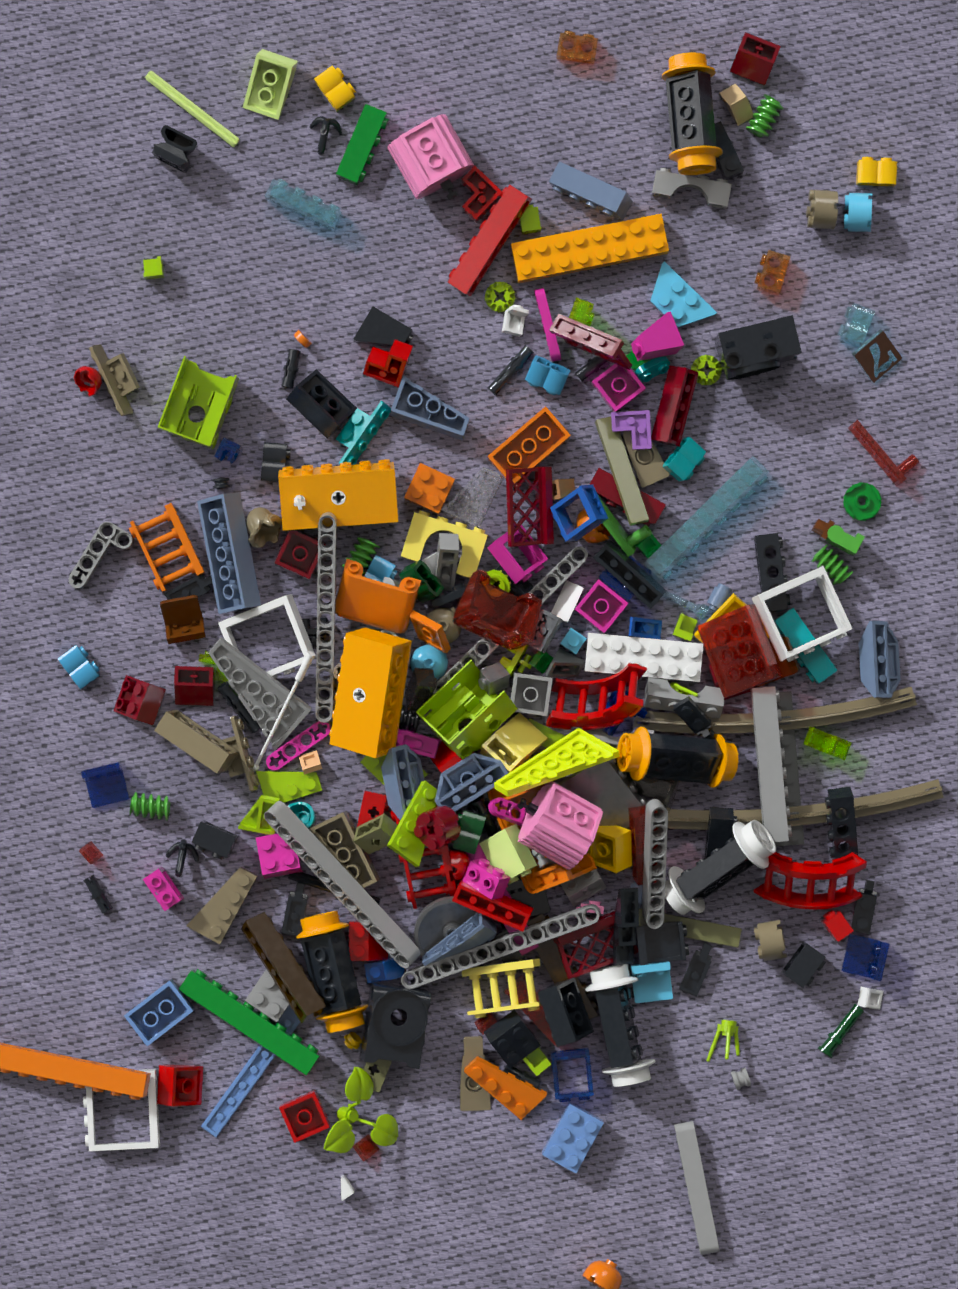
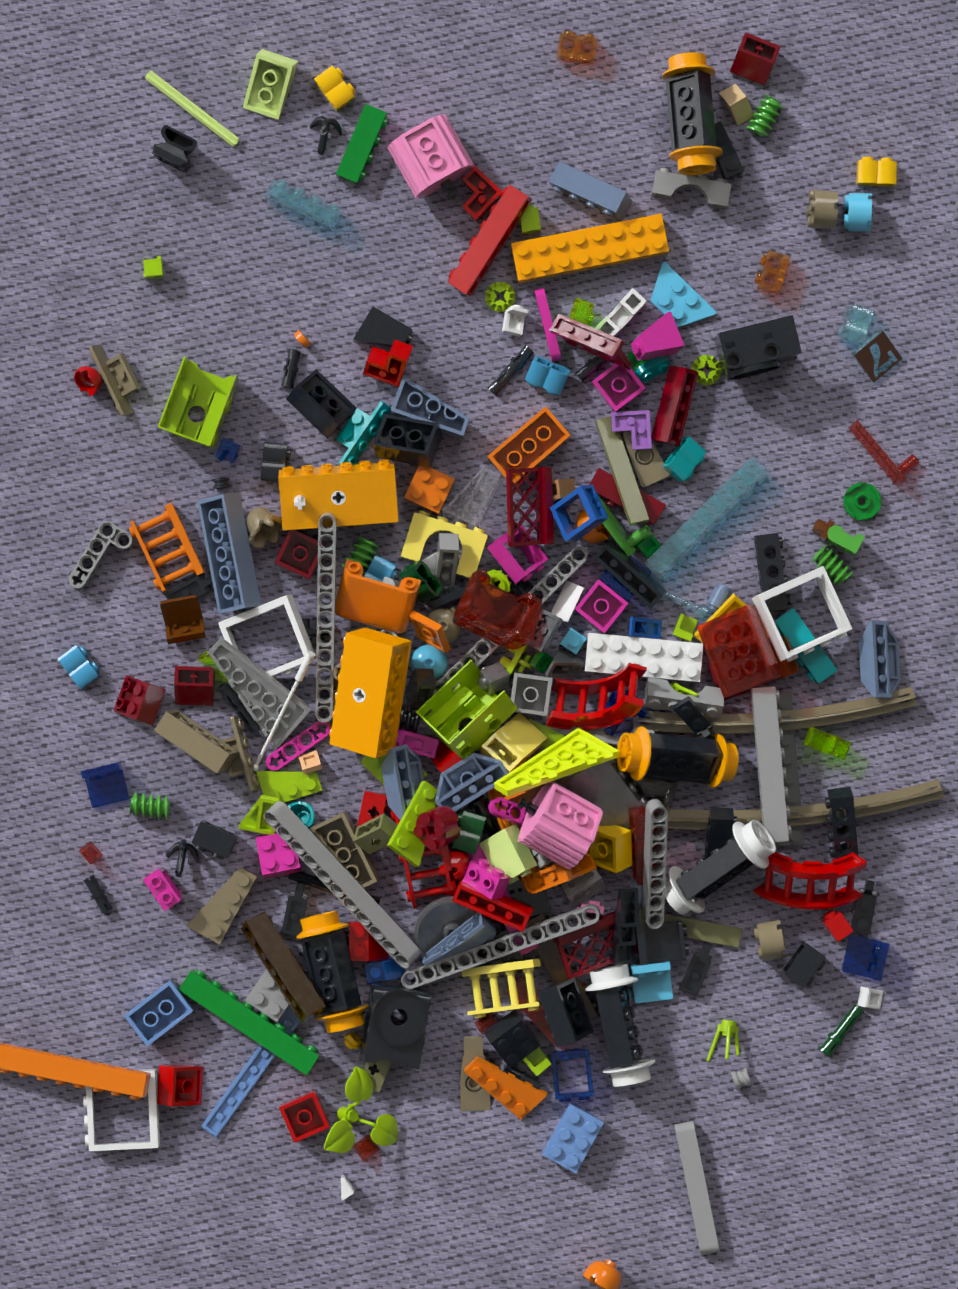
(407, 440): none -> black brick
(622, 314): none -> white arch

